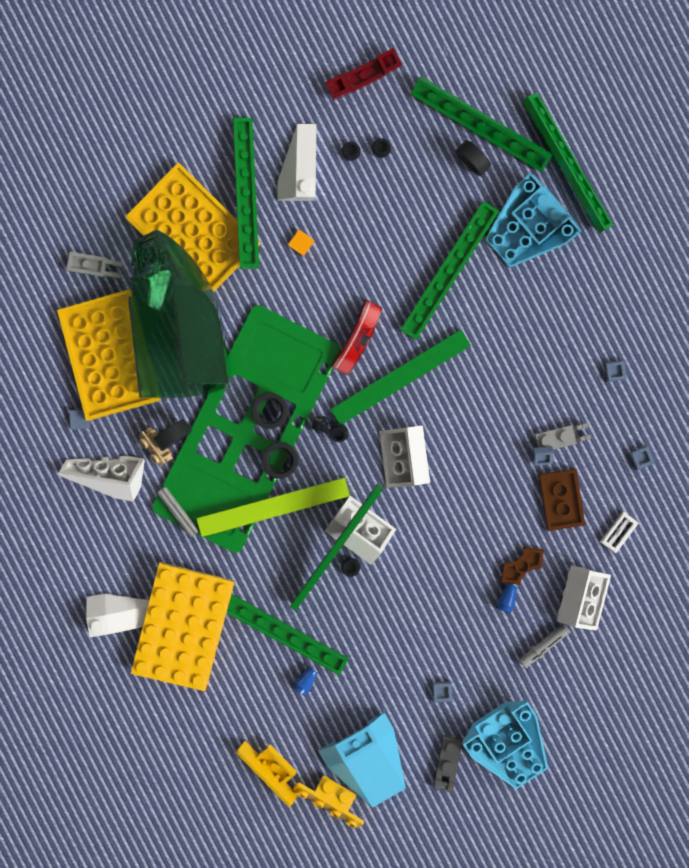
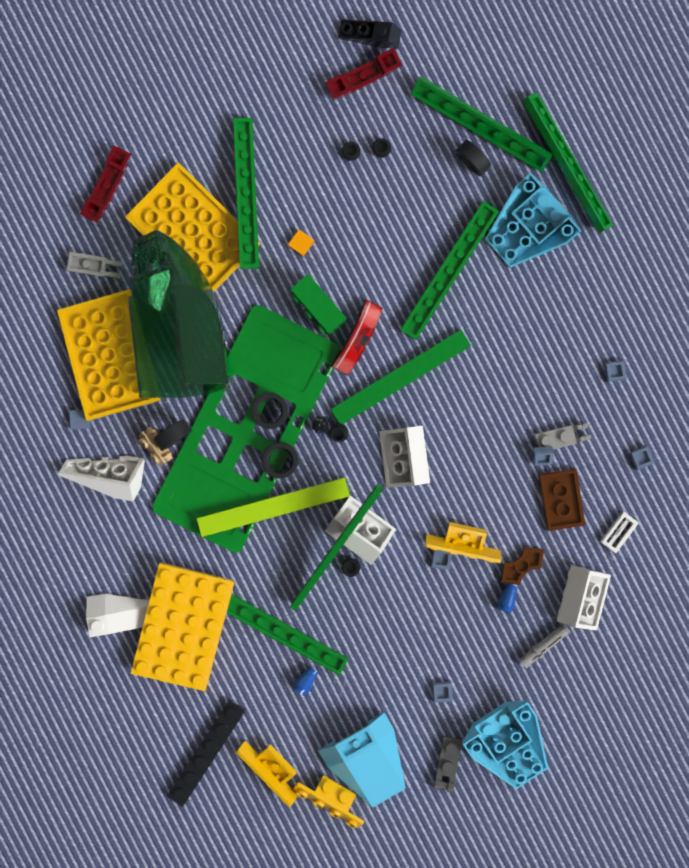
(107, 184): none -> dark red slope
(178, 512): light grey axle -> none
(206, 753): none -> black plate
(298, 172): white wedge -> none
(317, 305): none -> green brick
(370, 33): none -> black slope
(441, 559): none -> sand blue tile
(464, 541): none -> yellow bracket

